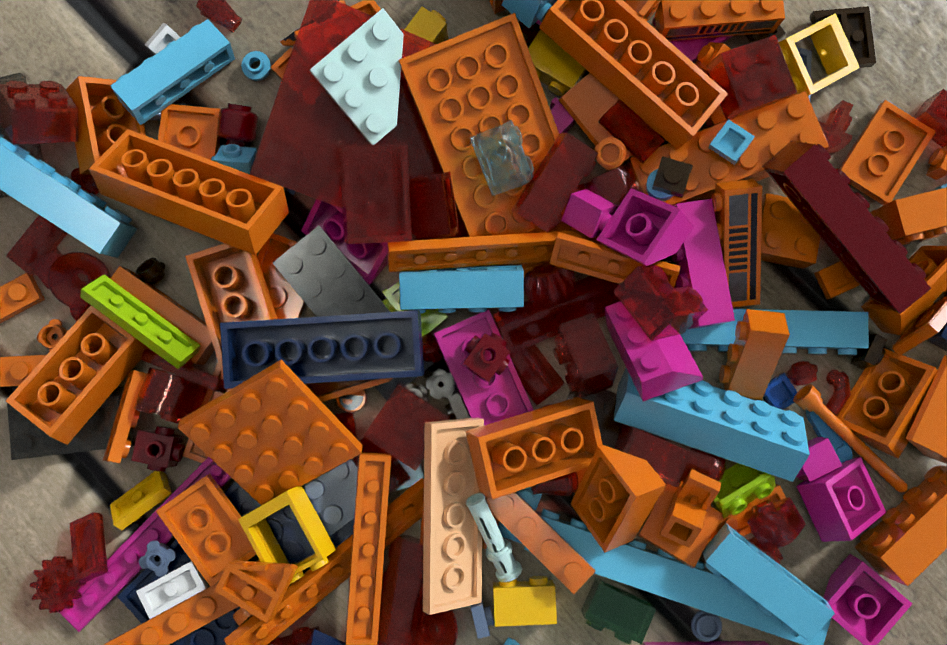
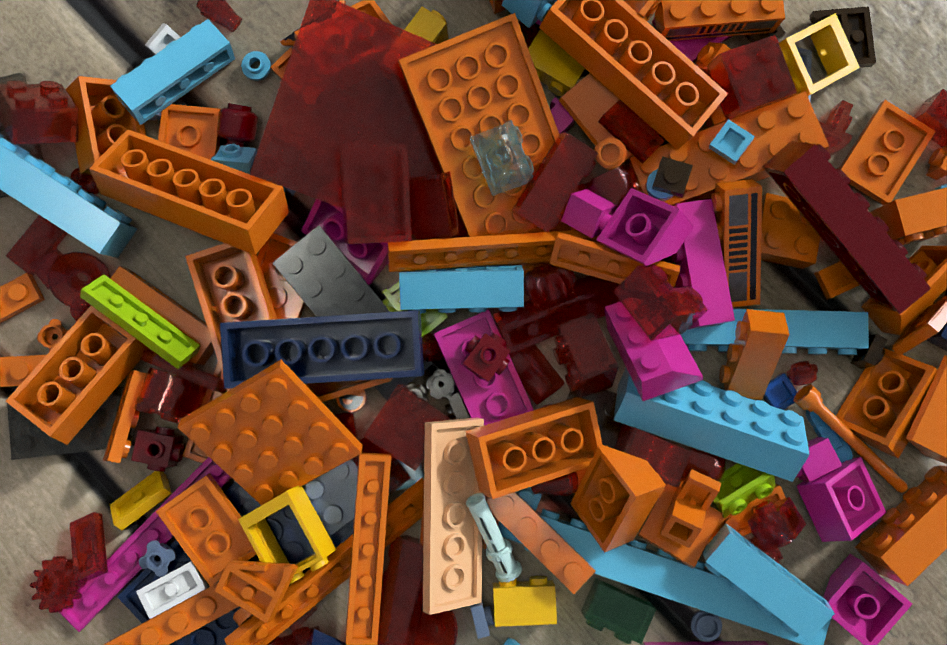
(151, 271): dark brown plate -> none
(366, 76): light aqua plate -> none
(841, 393): clear red arm -> none

